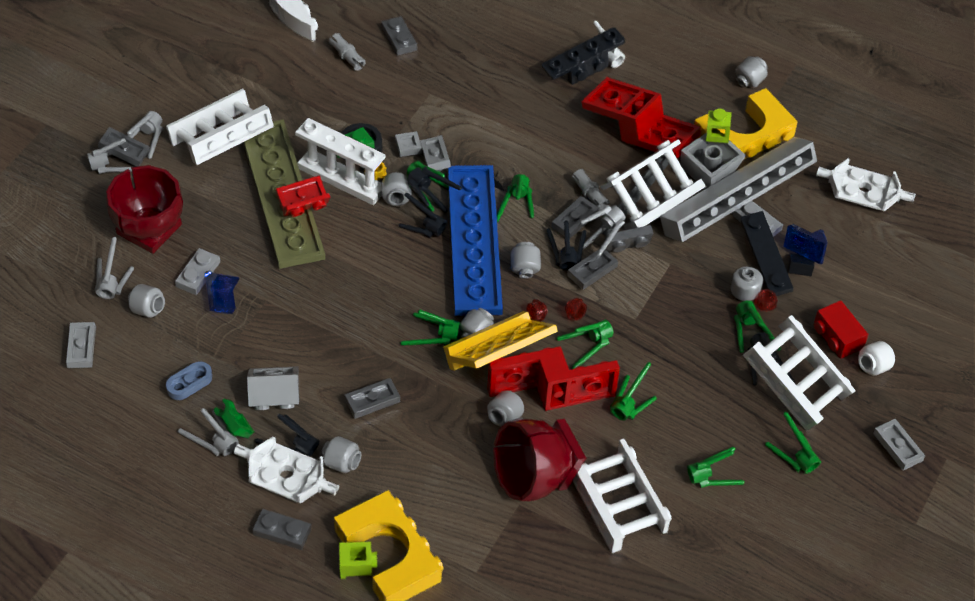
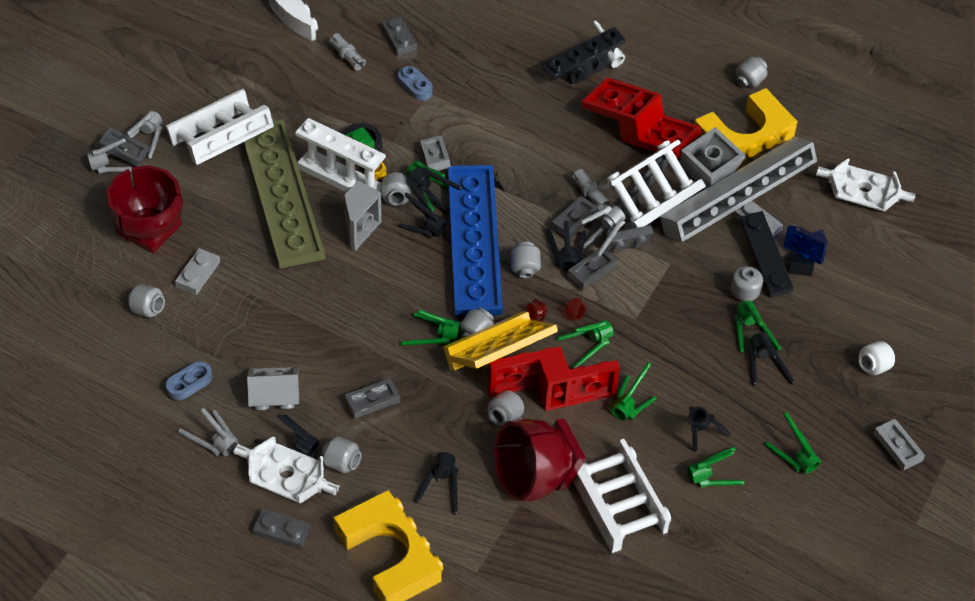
(81, 345): light grey plate -> none
(107, 286): light grey plant -> none
(220, 291): clear blue slope -> none
(235, 422): green plate -> none
(302, 196): red bracket -> none
(356, 559): lime brick -> none
(361, 212): none -> light grey slope
(408, 144): light grey plate -> none
(415, 83): none -> sand blue plate
(443, 468): none -> black plant
(519, 189): green plant -> none
(700, 421): none -> black plant
(719, 120): lime brick -> none
(766, 300): clear red plate -> none
(784, 387): white fence -> none
(840, 329): red brick -> none

